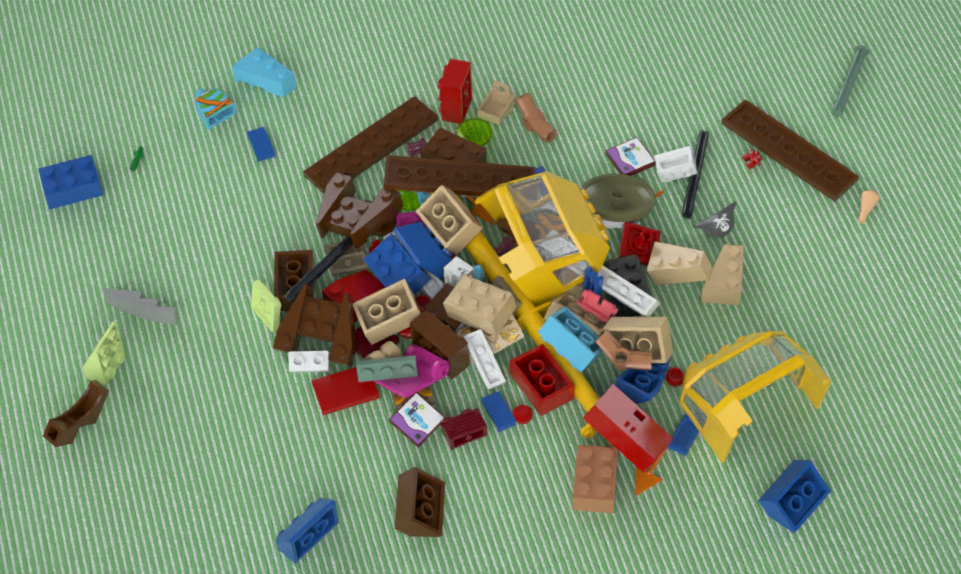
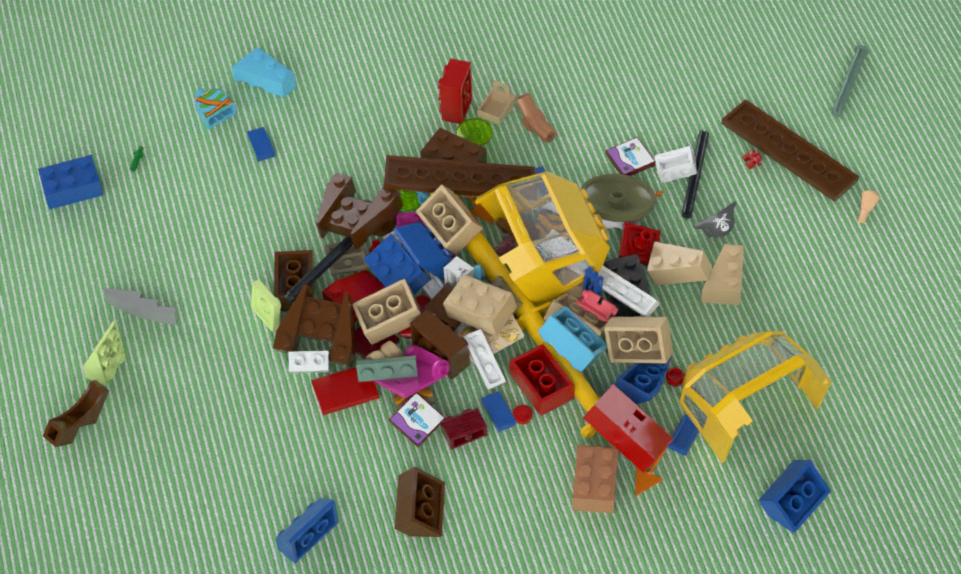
(372, 143): reddish brown plate -> none
(410, 147): clear pink bush -> none
(613, 349): nougat piece -> none

